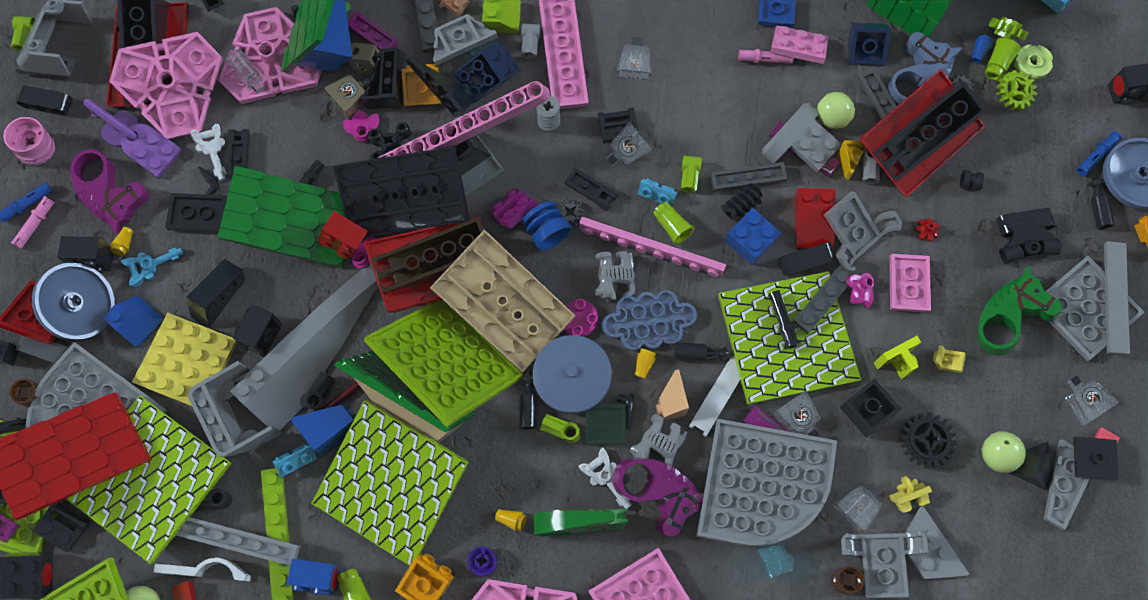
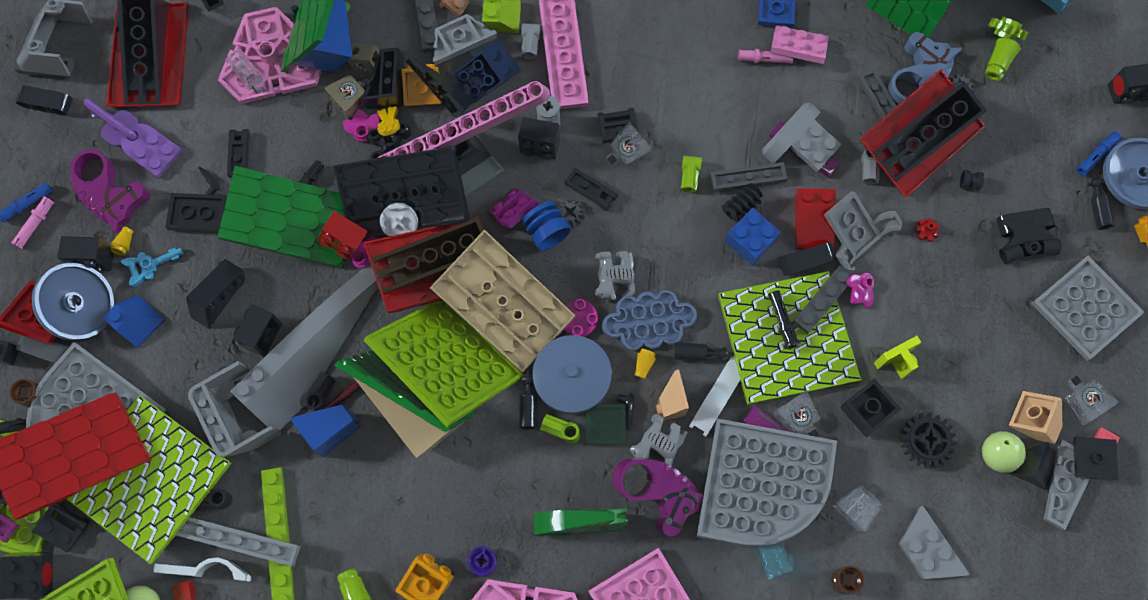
(21, 28): lime piece -> none
(29, 141): bright pink wheel -> none
(175, 107): bright pink plate -> none
(183, 357): light yellow plate -> none
(211, 148): white piece -> none
(288, 463): medium azure hinge -> none
(313, 575): blue brick -> none
(371, 32): magenta plate -> none
(389, 124): none -> yellow piece
(389, 482): lime tile -> none
(398, 219): none -> white tile
(512, 519): yellow cone -> none
(539, 138): none -> black brick
(603, 477): white piece -> none
(635, 61): clear torso -> none
(650, 190): medium azure hinge -> none
(650, 246): bright pink plate -> none
(673, 223): lime plant -> none
(835, 110): yellowish green piece -> none
(849, 156): yellow slope -> none
(868, 43): dark blue slope -> none
(884, 560): light grey piece -> none
(910, 283): bright pink plate -> none
(910, 490): light yellow hips -> none
(949, 360): light yellow bracket -> none
(981, 48): blue cone -> none
(1007, 305): green animal -> none
(1016, 90): lime gear -> none
(1038, 416): none -> light nougat slope
(1040, 54): yellowish green plate -> none
(1116, 298): light grey tile -> none

